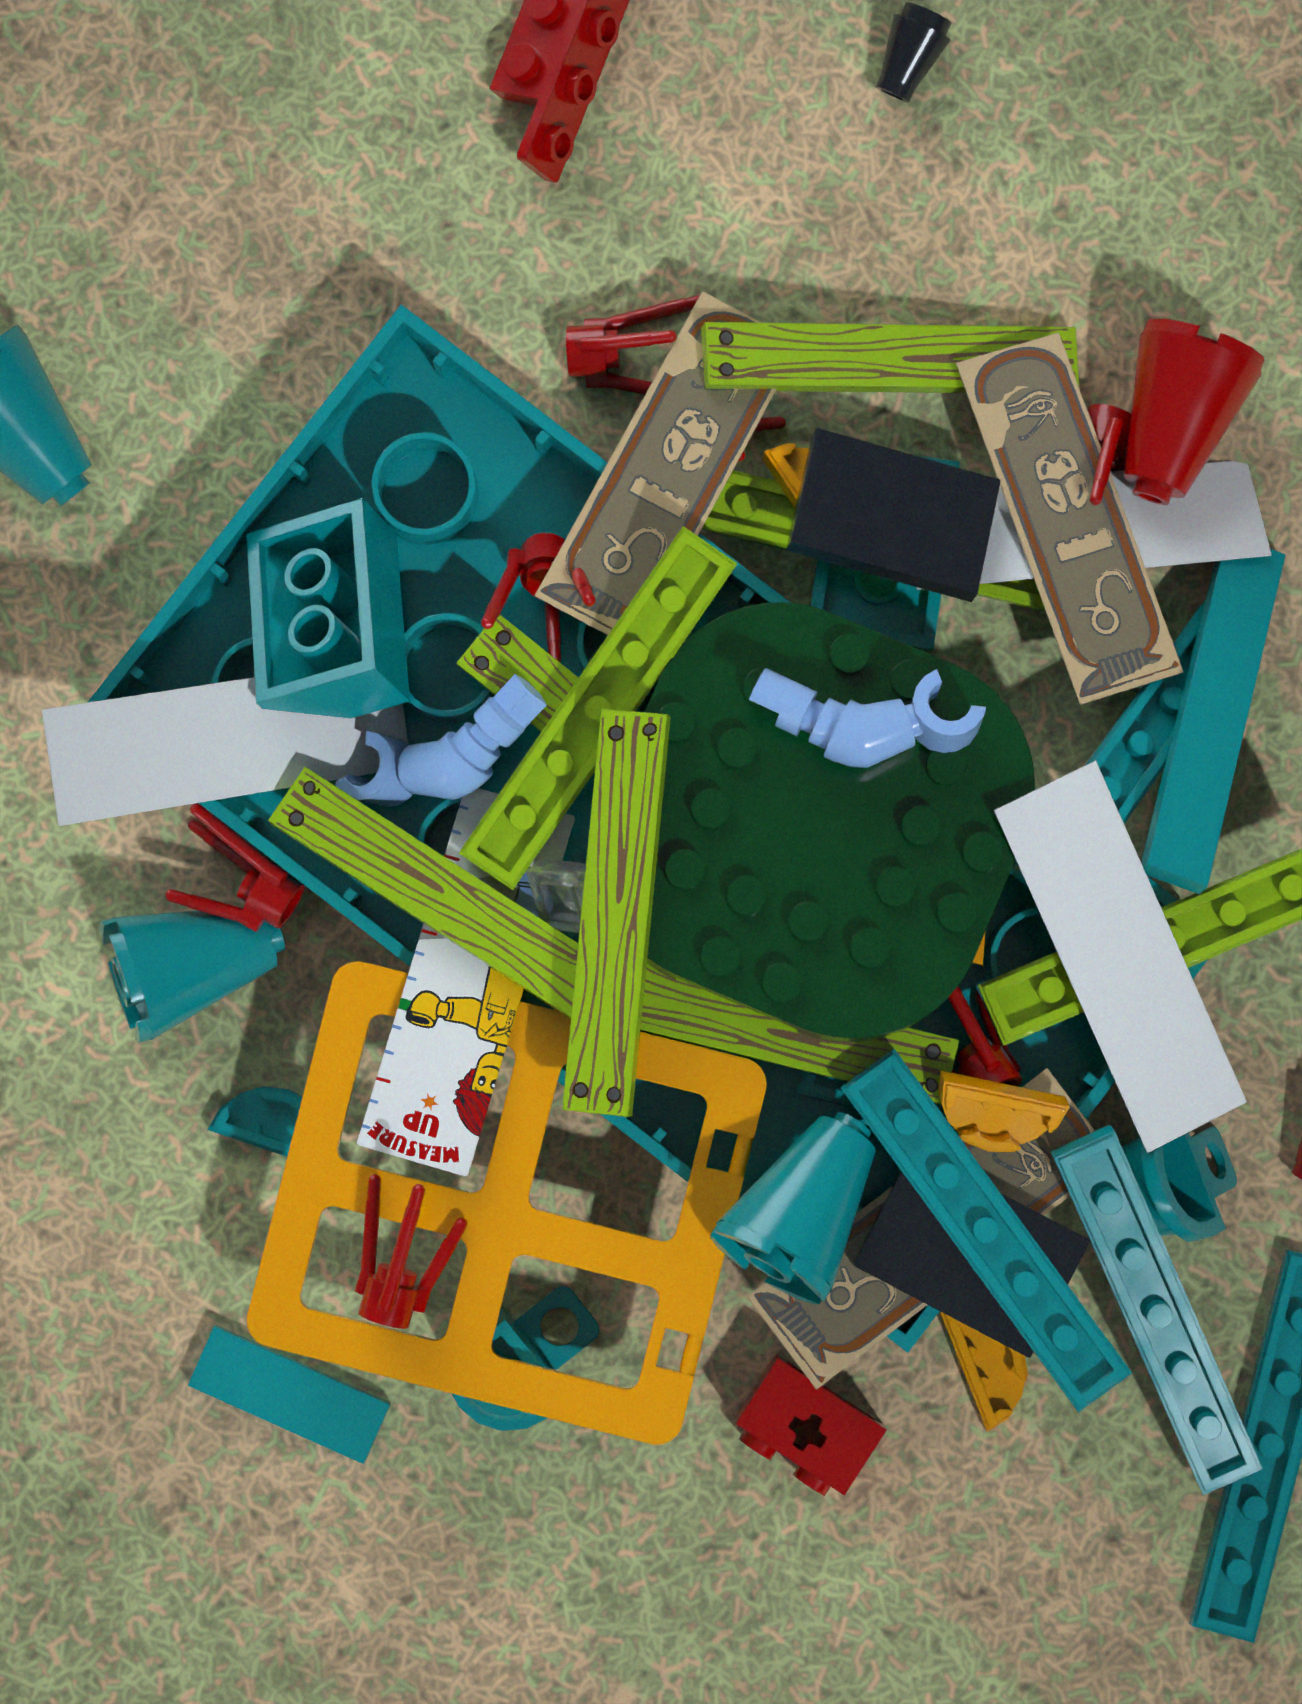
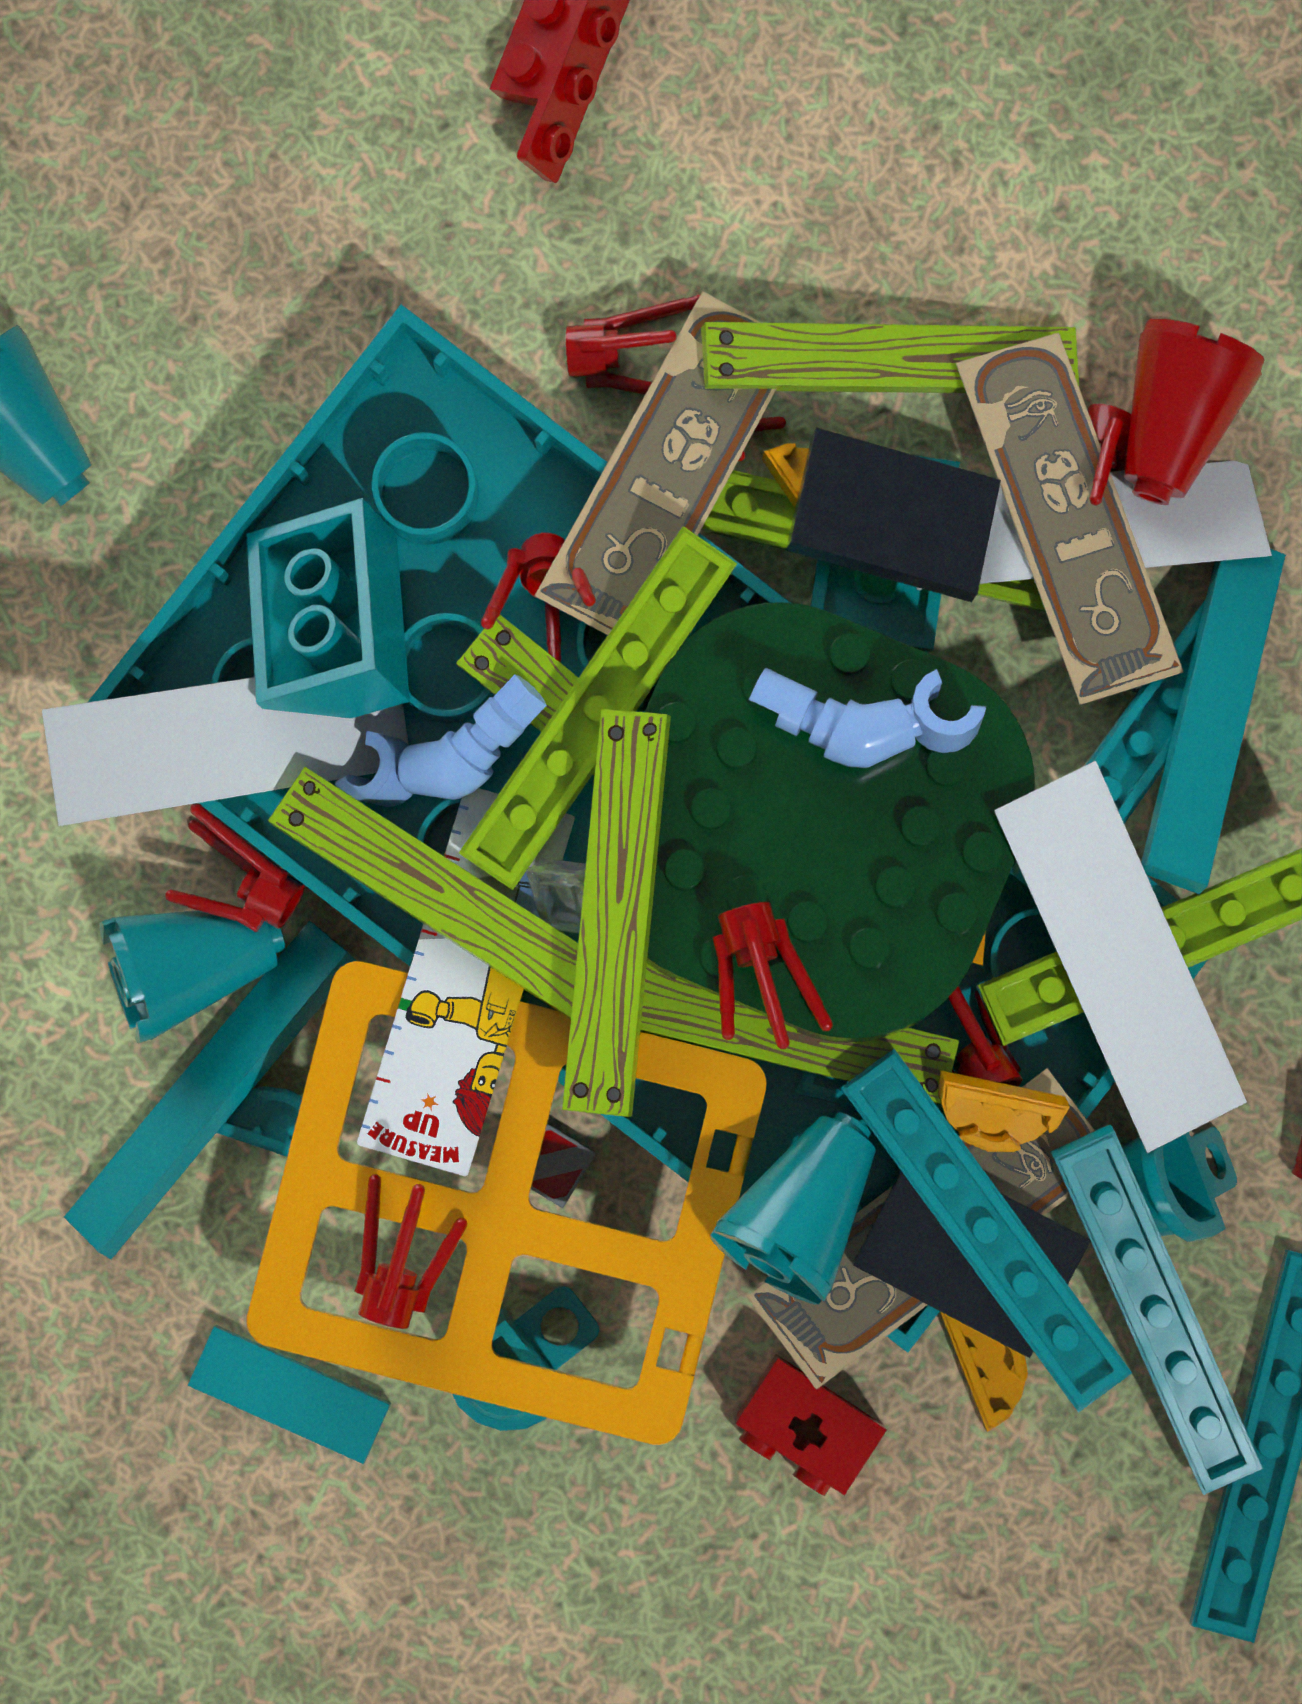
(208, 1091): none -> teal tile
(560, 1166): none -> tile
(752, 936): none -> red plant
(911, 50): black cone -> none

